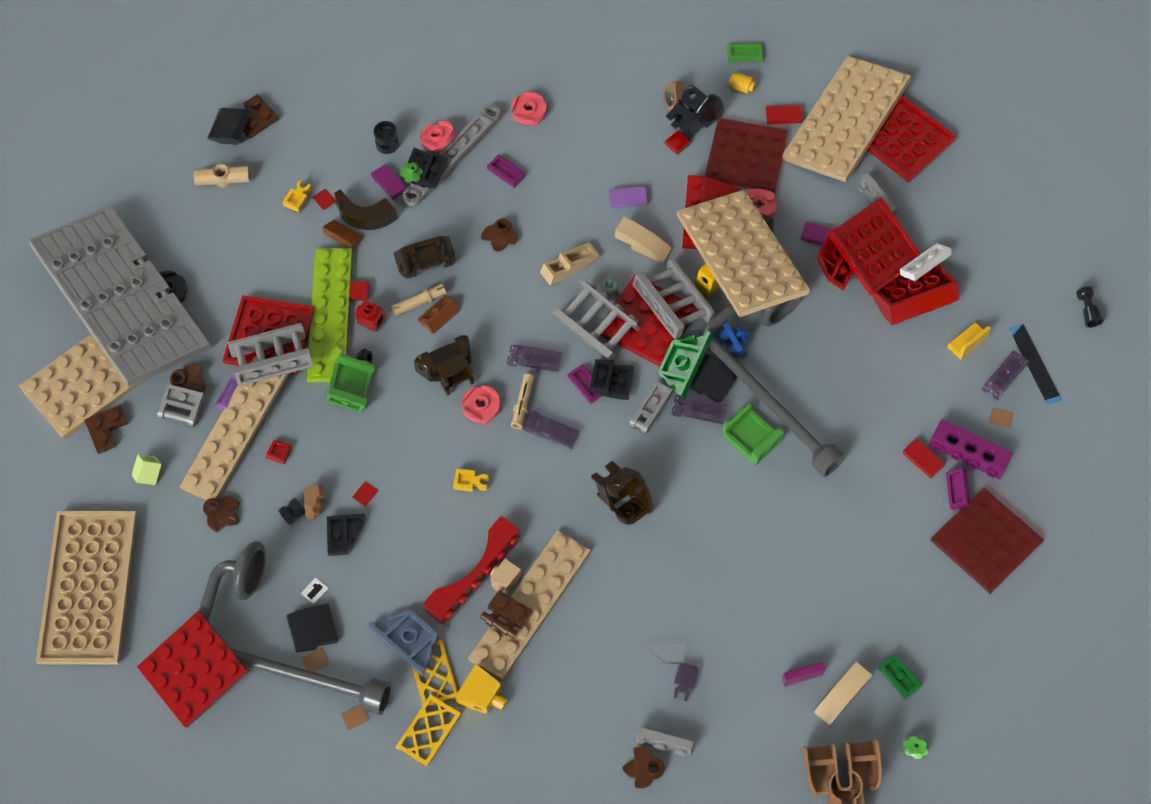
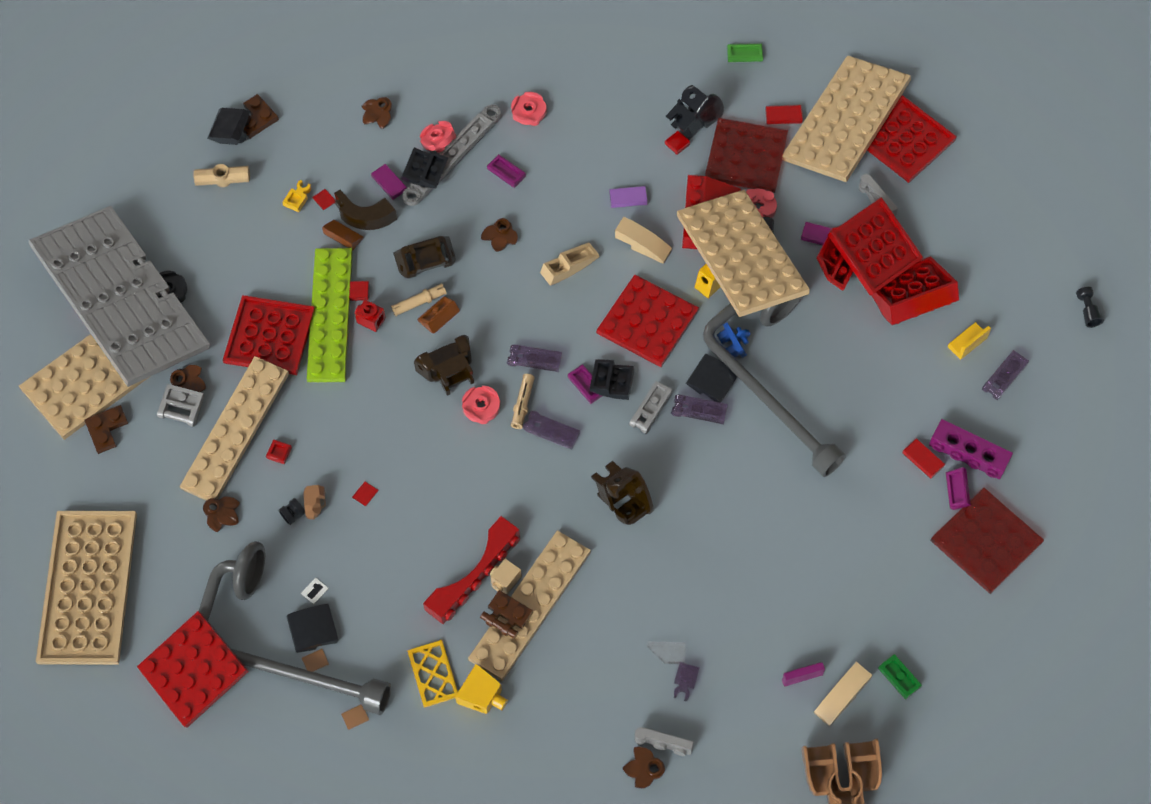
(146, 469): yellowish green panel -> none
(226, 395): medium lavender tile -> none
(273, 366): light grey fence -> none
(342, 532): black wing -> none
(349, 382): bright green panel -> none
(365, 355): black plate -> none
(374, 112): none -> reddish brown plate
(386, 137): black wheel -> none
(408, 638): sand blue wing -> none
(411, 172): bright green plant -> none
(436, 745): yellow window -> none
(467, 480): yellow plate -> none
(593, 338): light grey fence -> none
(610, 286): piece -> none
(665, 311): light grey fence -> none
(673, 92): medium nougat rock -> none
(683, 362): green wing -> none
(742, 83): yellow brick -> none
(751, 434): bright green panel -> none
(915, 747): bright green plant -> none
(925, 262): white plate -> none
(1001, 417): medium nougat sticker -> none
(1035, 364): black sticker -> none

